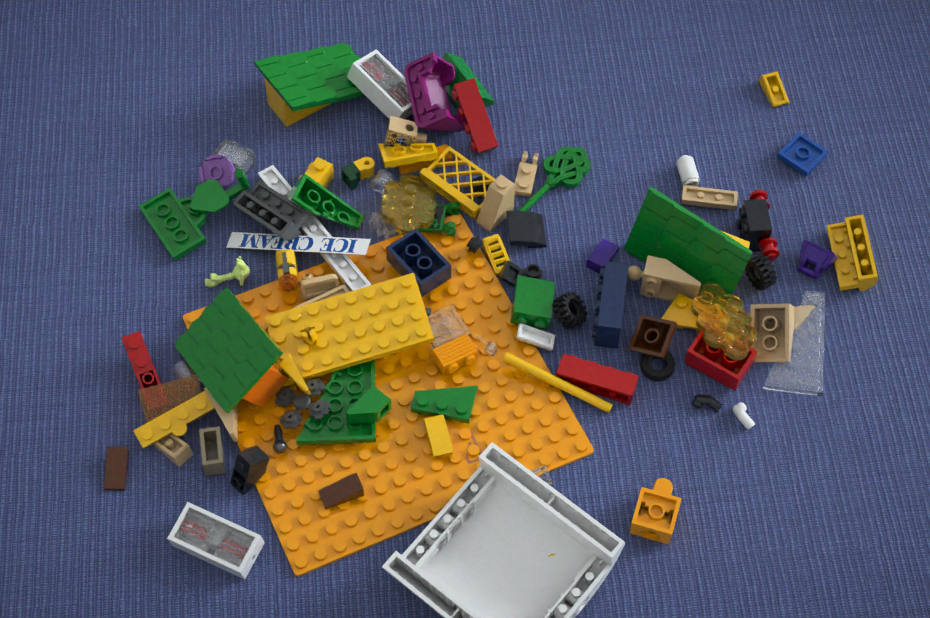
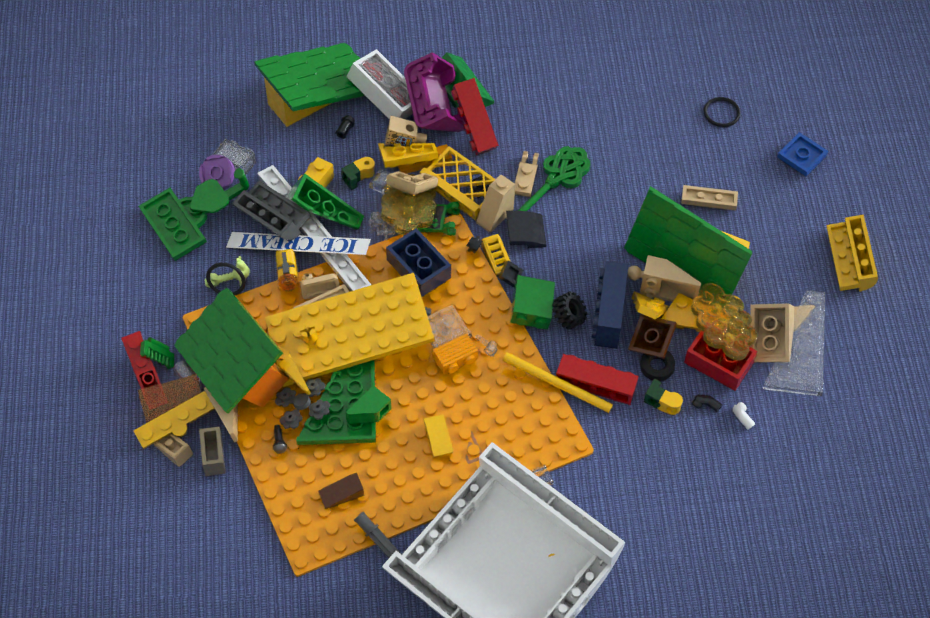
(116, 468): reddish brown slope -> none
(158, 352): none -> green piece
(216, 540): brick -> none
(227, 265): none -> black tyre
(249, 468): black slope -> none
(346, 123): none -> black pin
(375, 534): none -> dark grey axle
(411, 184): none -> tan brick
(451, 402): green wing -> none
(533, 271): black plate -> none
(535, 337): white tile -> none
(603, 252): dark purple slope -> none
(650, 307): none -> yellow wing
(656, 512): light orange brick -> none
(662, 399): none -> leg
(687, 171): white head -> none
(722, 124): none -> black tyre
(756, 225): black brick -> none
(760, 272): black tyre -> none
(774, 89): yellow slope -> none
(816, 256): dark purple piece -> none

